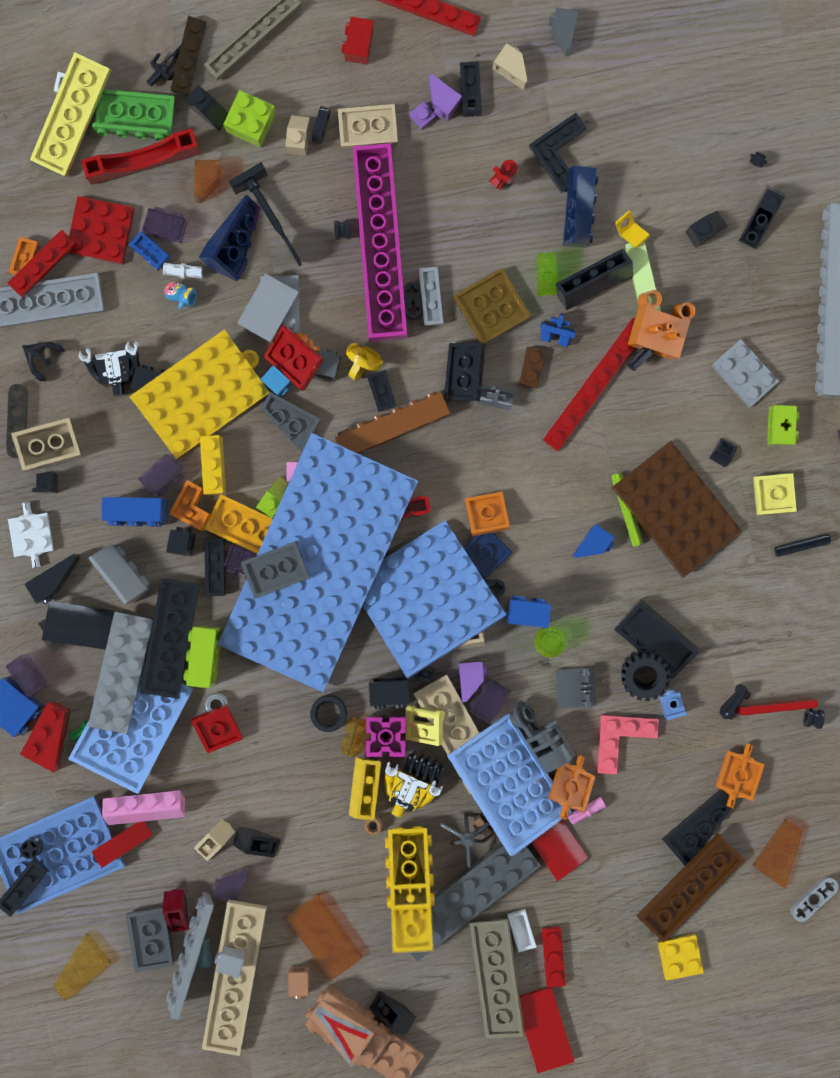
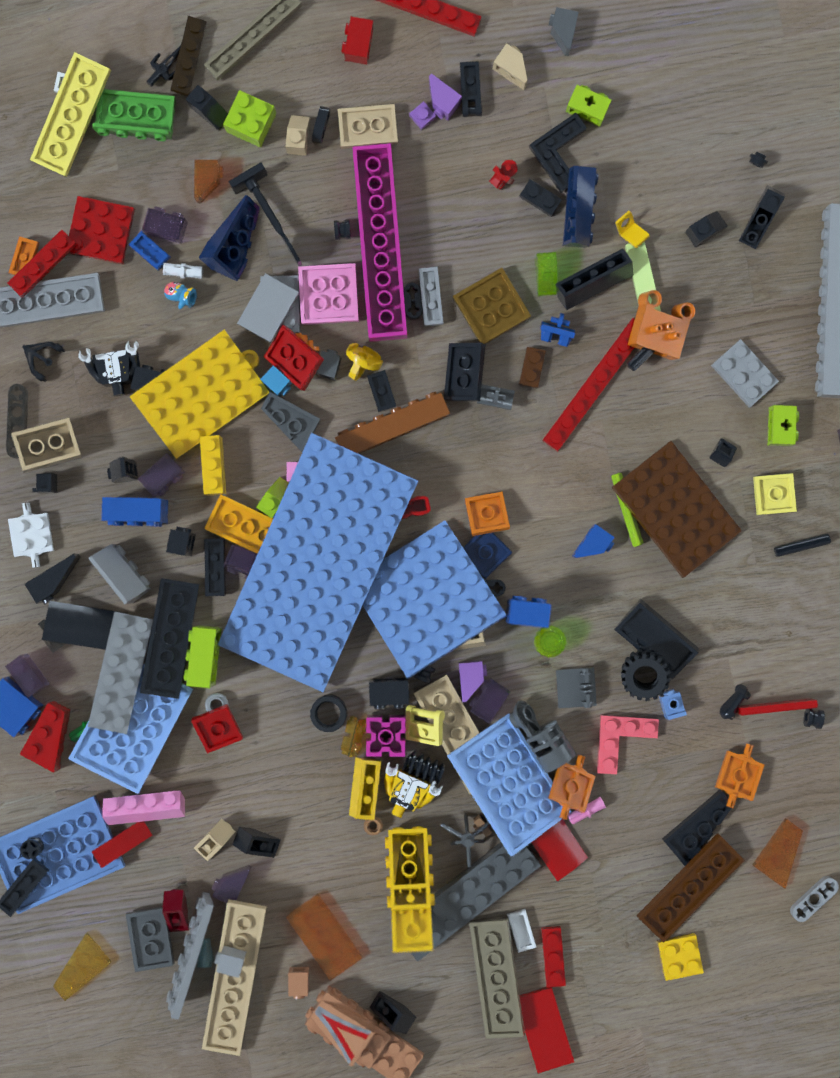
(111, 166): red arch -> none
(122, 470): none -> black slope
(186, 507): orange plate -> none
(275, 569): dark grey plate -> none
(328, 294): none -> bright pink plate
(540, 198): none -> black plate
(595, 112): none -> lime brick

